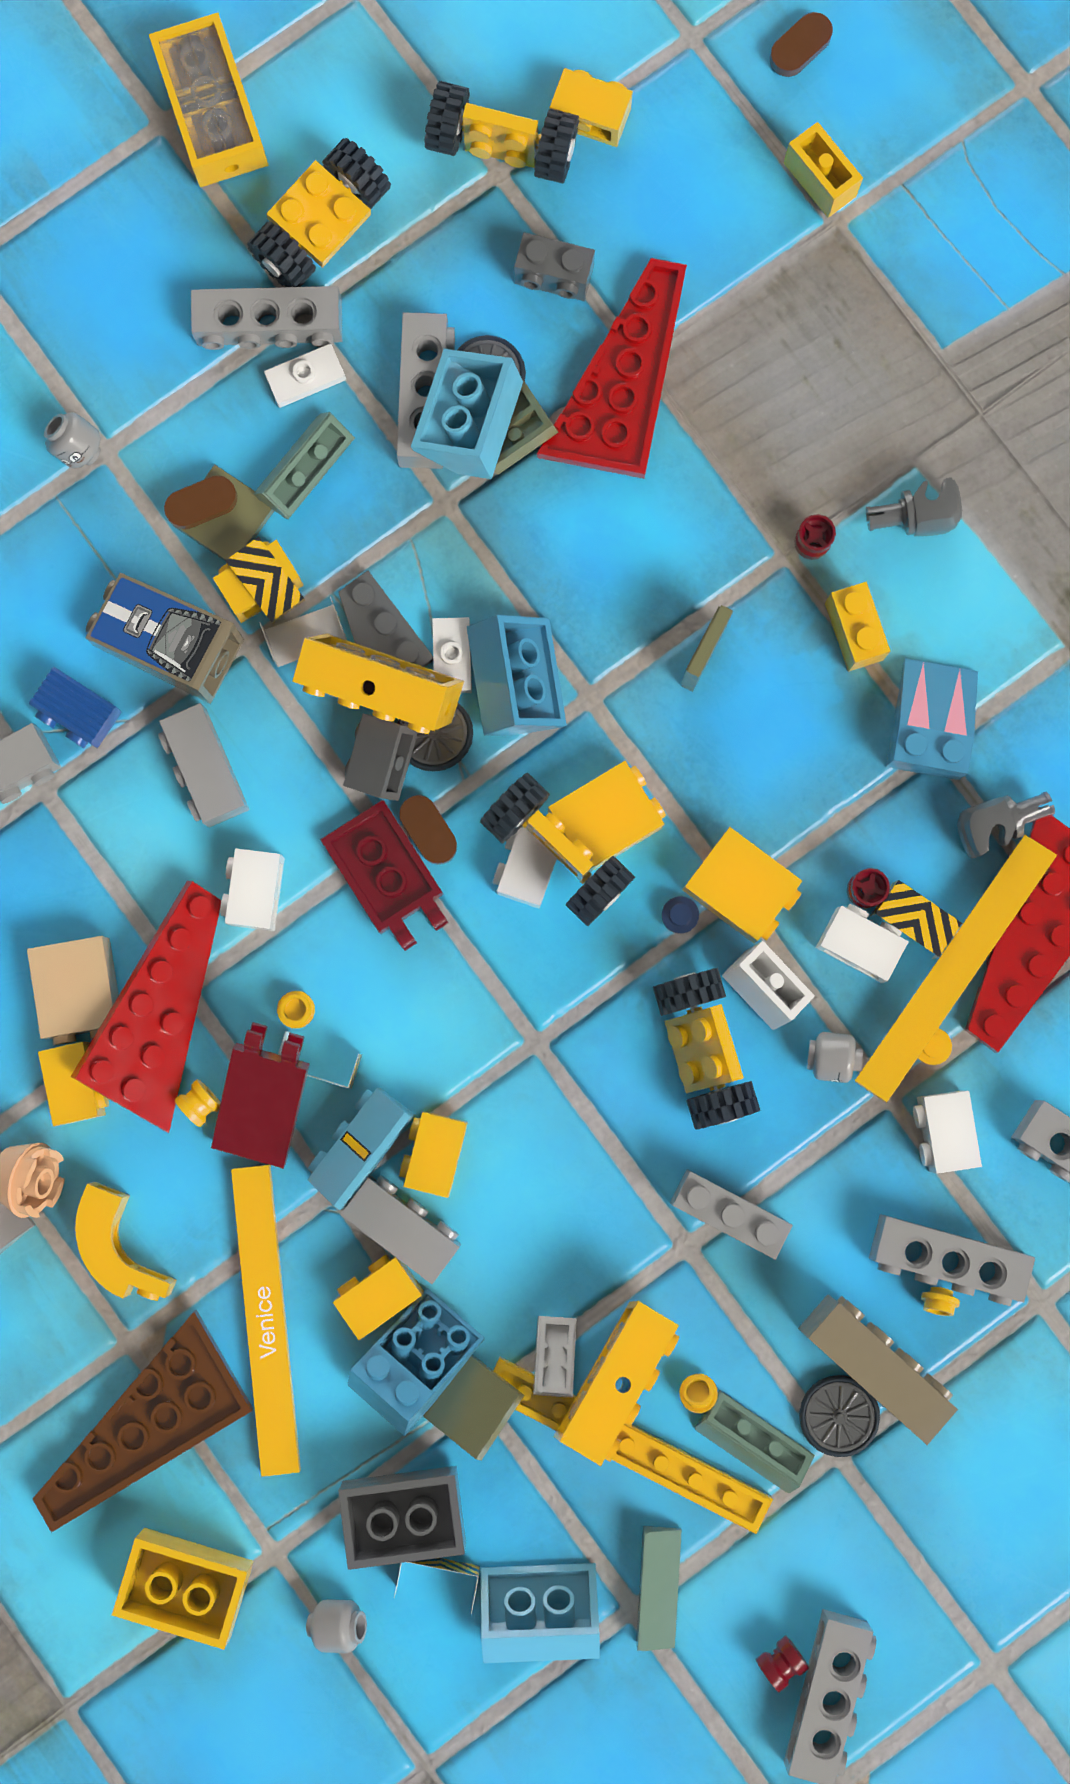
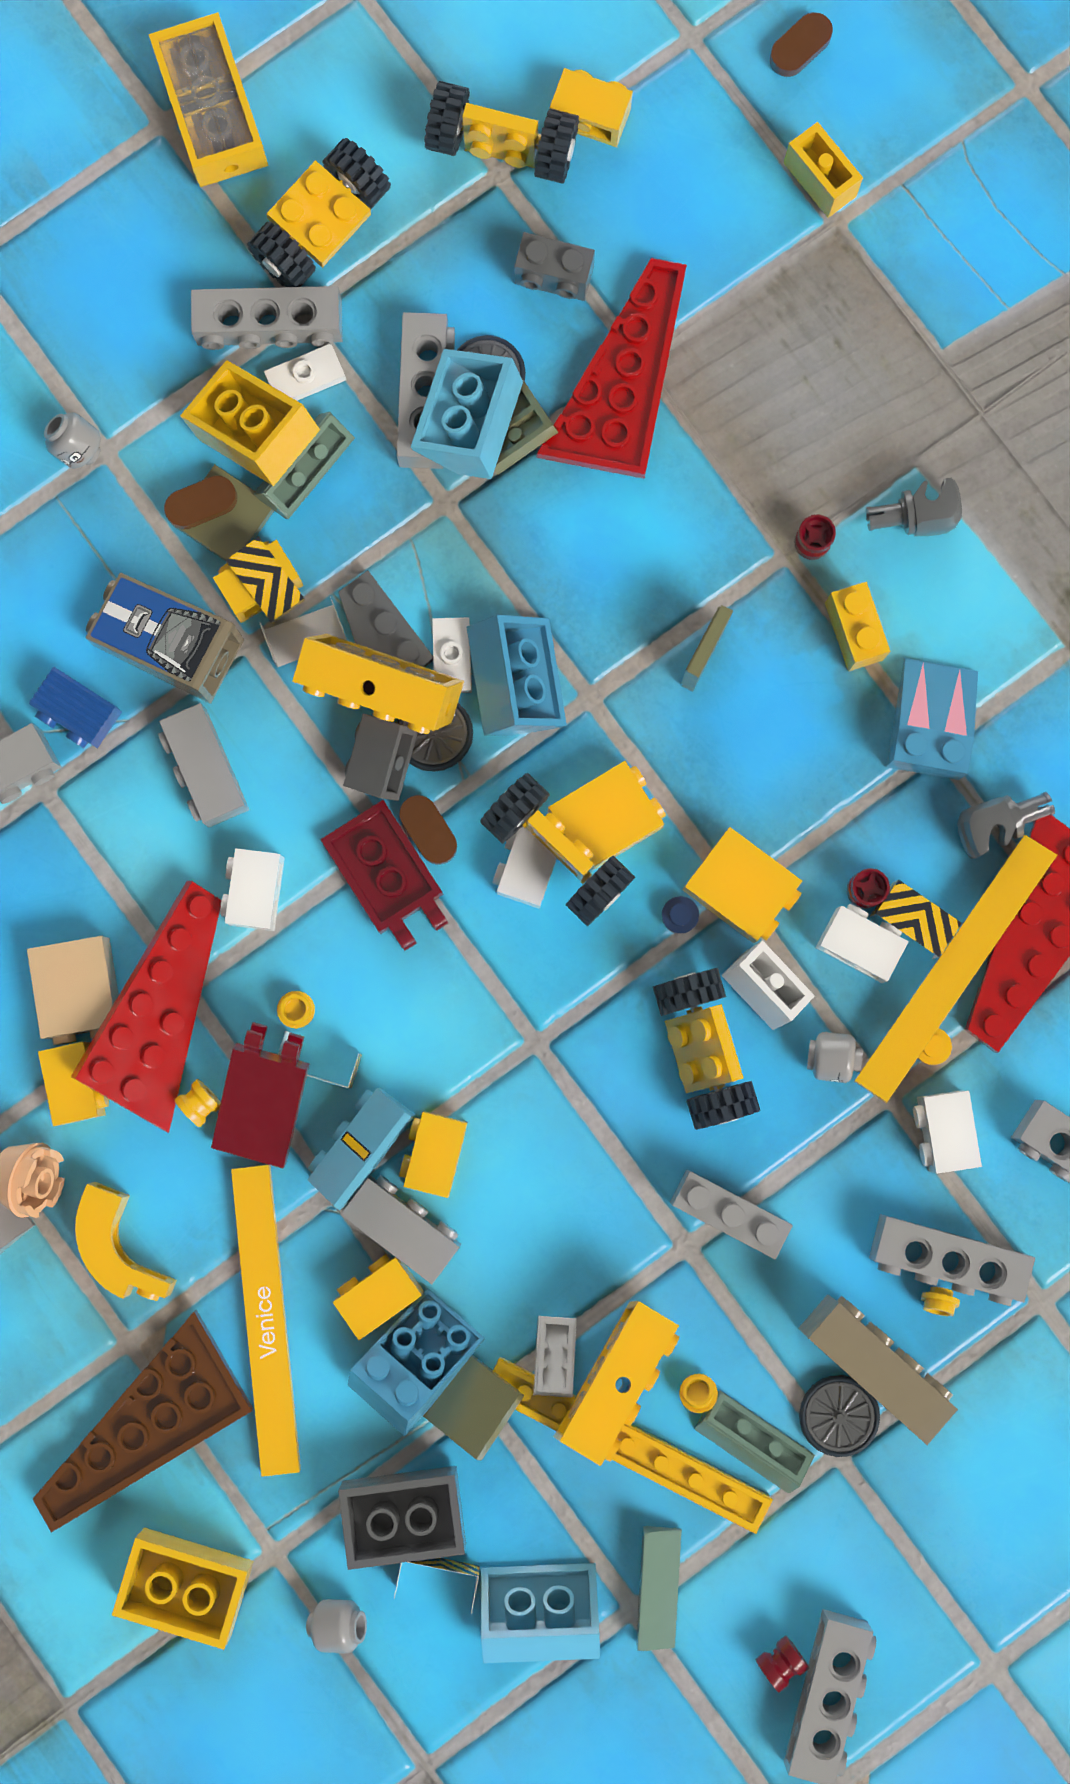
(250, 422): none -> yellow brick

